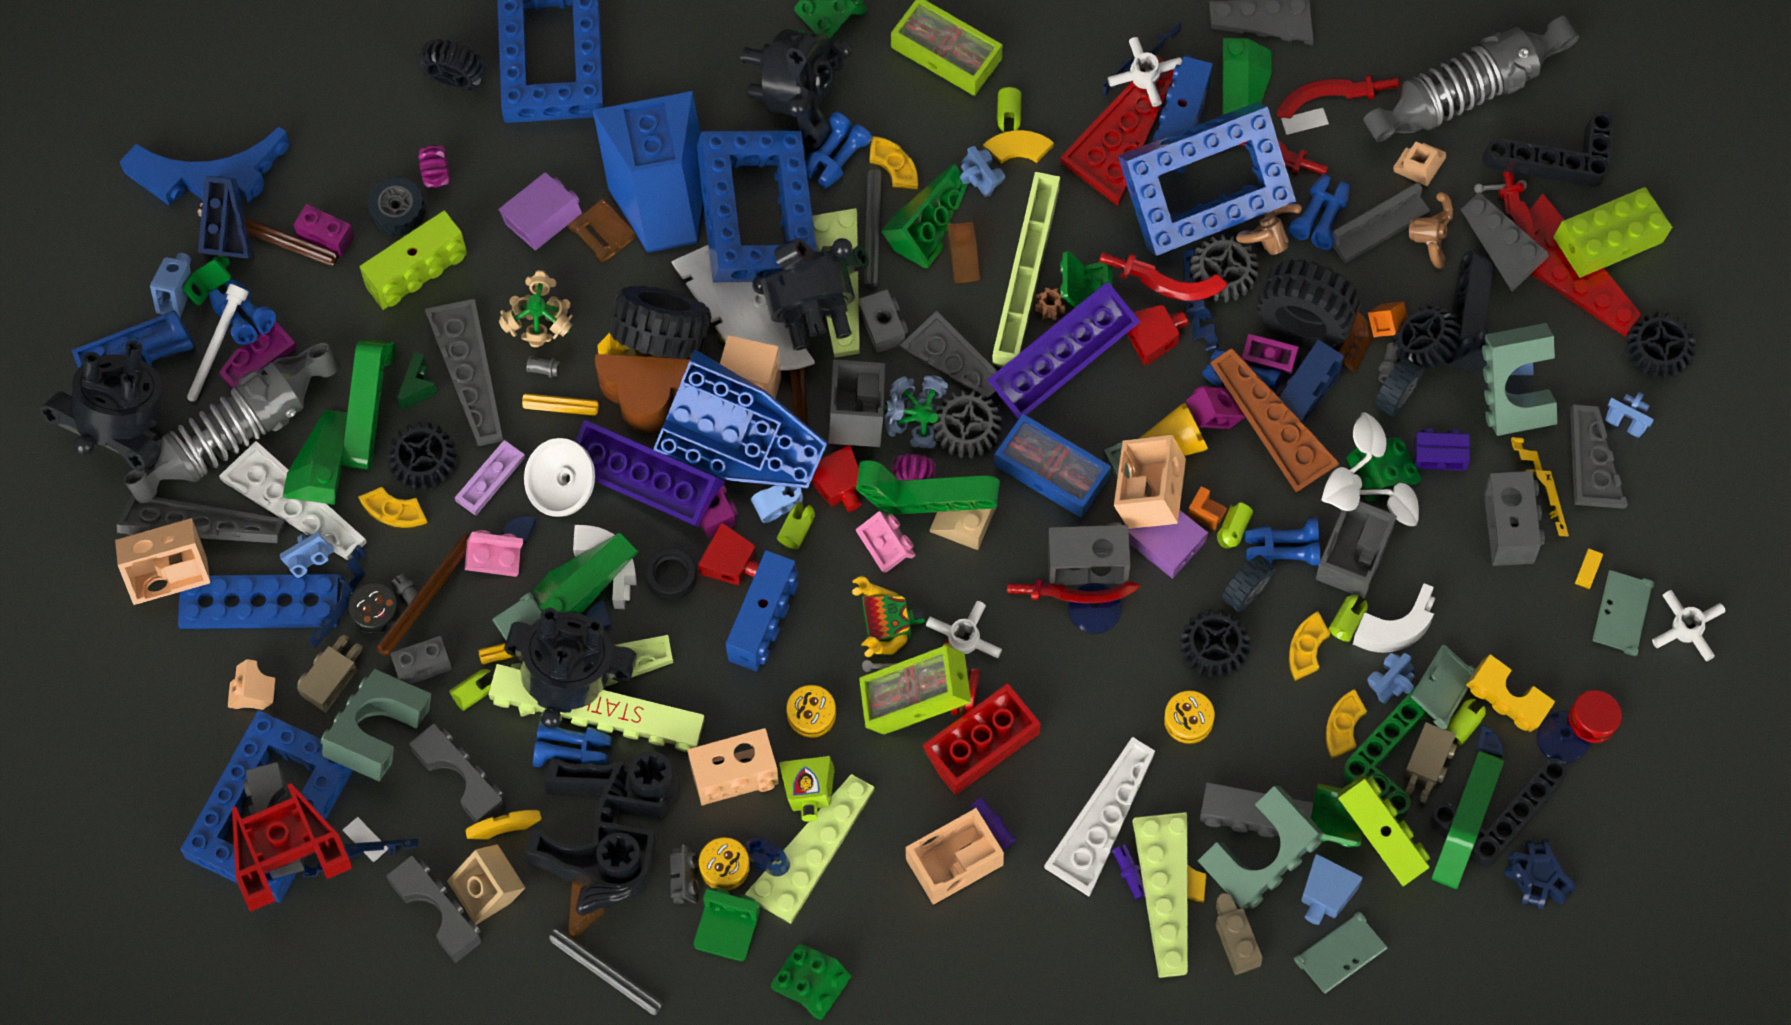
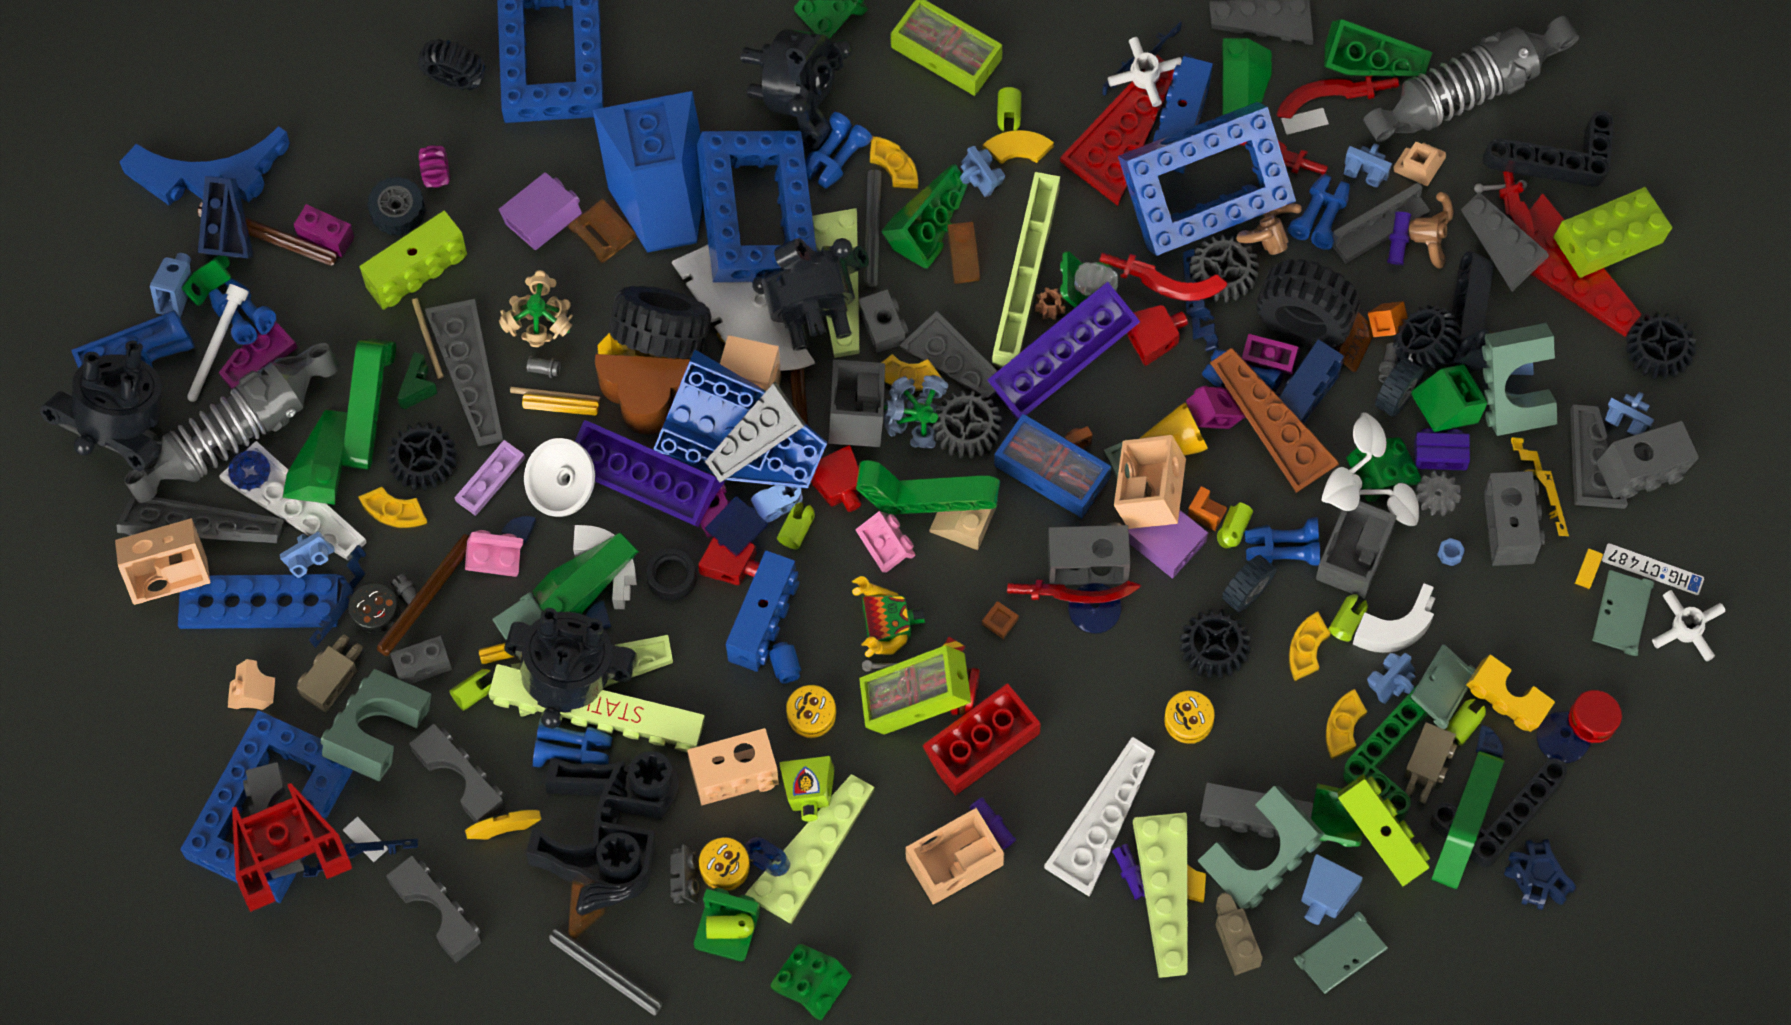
(247, 460): none -> clear blue gear
(427, 338): none -> tan axle
(485, 883): tan slope -> none
(517, 390): none -> tan axle
(729, 926): none -> lime piece
(736, 526): none -> clear blue piece
(761, 429): none -> wing
(785, 662): none -> blue brick
(897, 369): none -> yellow tile
(913, 467): magenta gear -> none
(959, 629): white bar -> none
(1000, 620): none -> dark orange plate
(1080, 437): none -> dark orange plate
(1092, 276): none -> clear gear
(1365, 52): none -> green wedge
(1368, 161): none -> medium blue hips
(1399, 238): none -> dark purple pin
(1448, 490): none -> clear gear
(1450, 399): none -> green slope
(1451, 552): none -> medium blue tile
(1653, 569): none -> white sticker
(1662, 460): none -> dark grey piece

